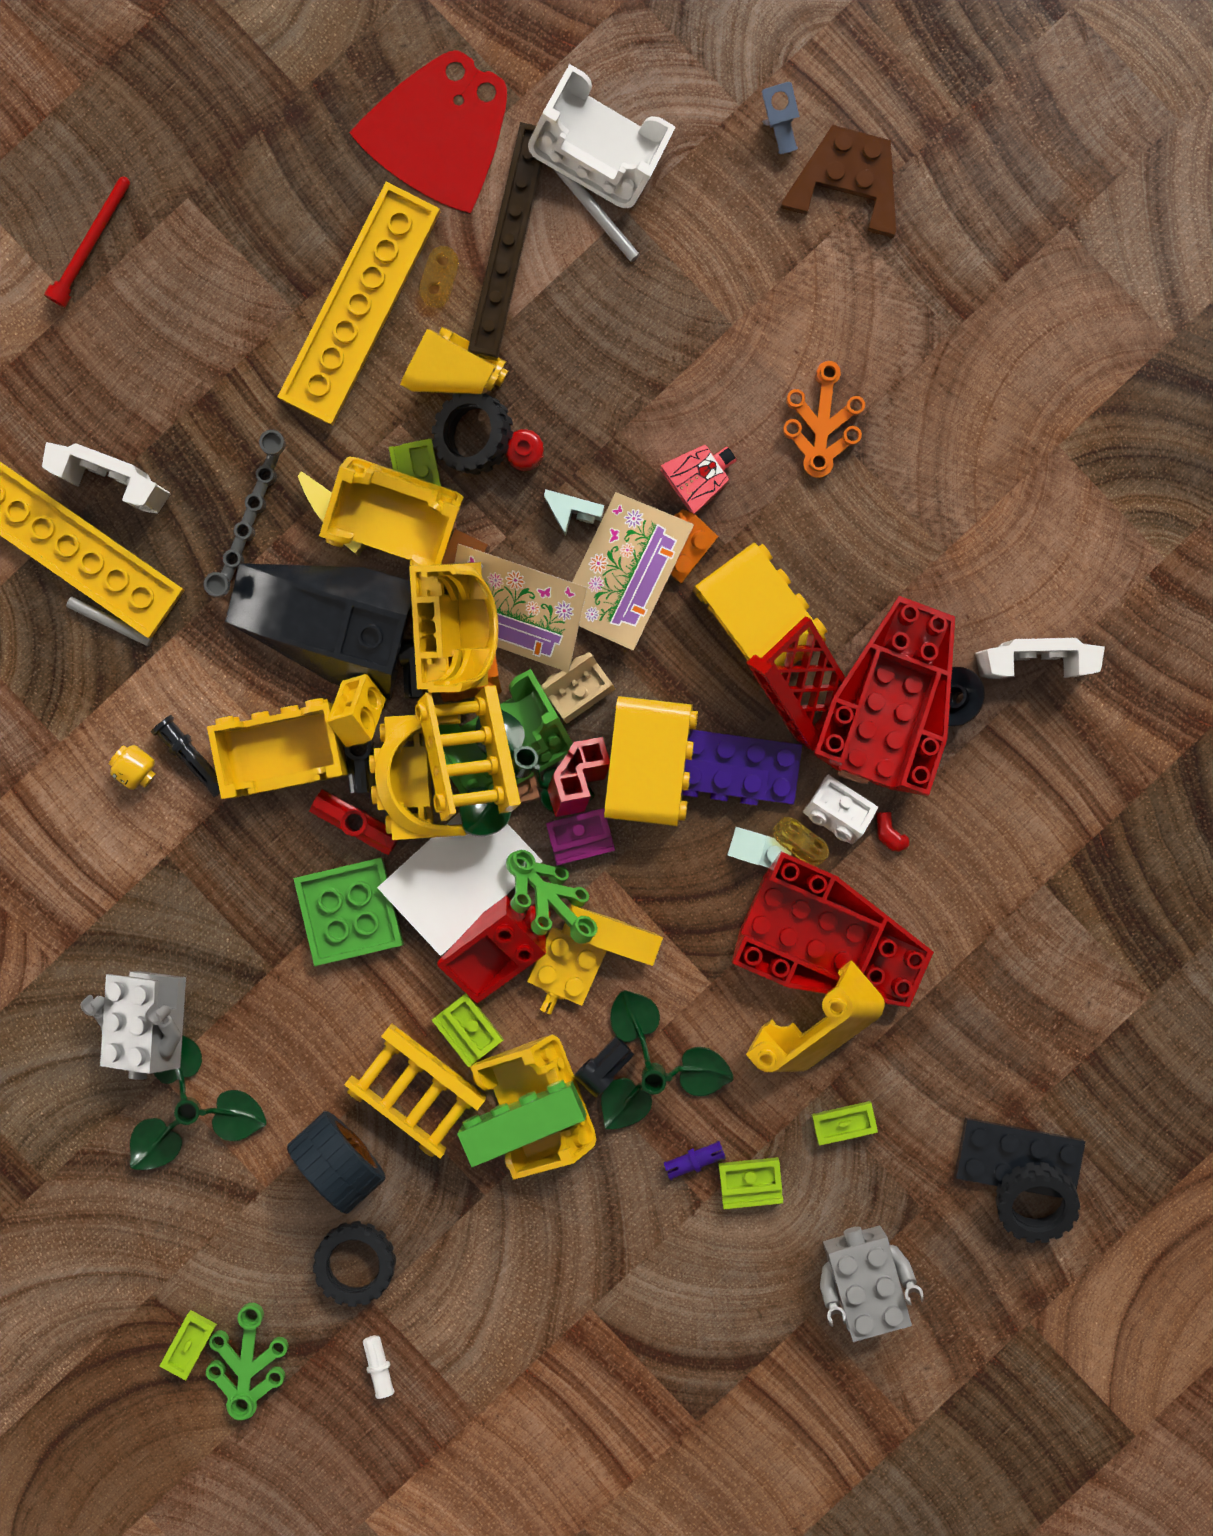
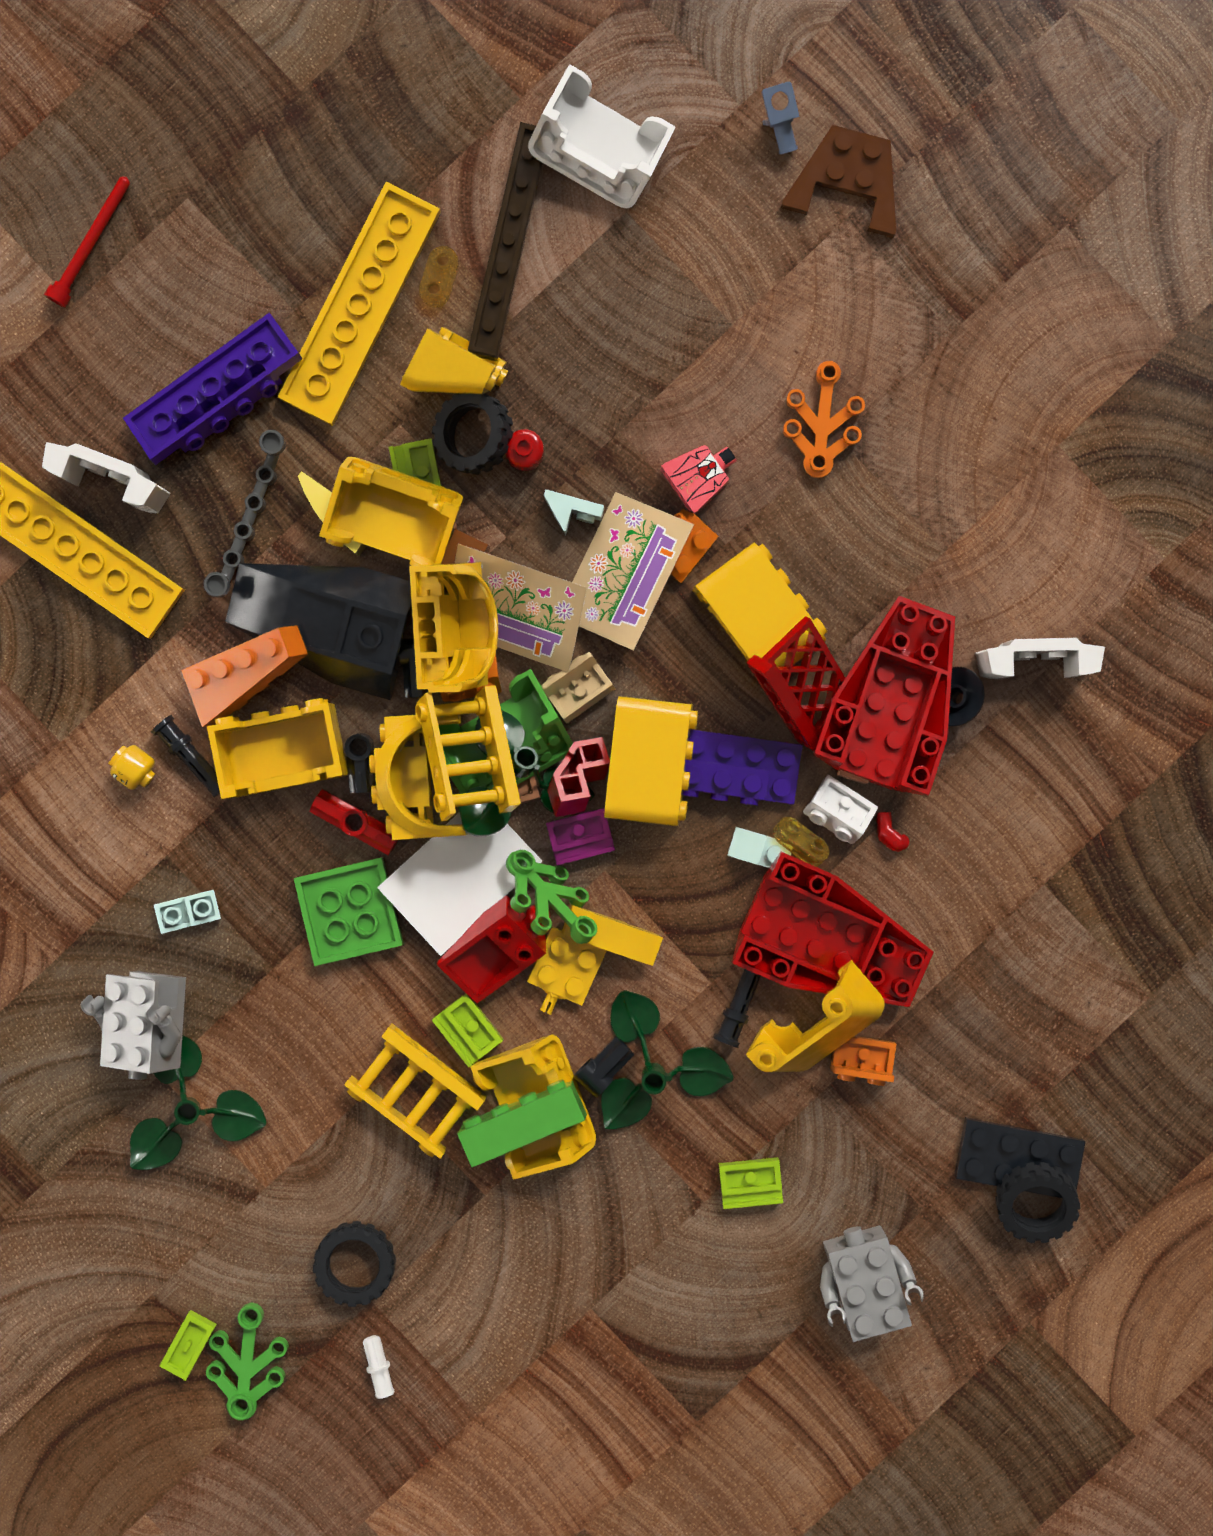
(107, 620): light grey bar -> none
(187, 911): none -> light aqua slope
(214, 391): none -> dark purple plate
(236, 675): none -> orange wedge
(336, 1162): black wheel -> none
(356, 710): yellow brick -> none
(431, 140): red piece -> none
(601, 217): light grey bar -> none
(694, 1160): dark purple pin -> none
(735, 1015): none -> black pin
(844, 1123): lime plate -> none
(865, 1059): none -> orange bracket

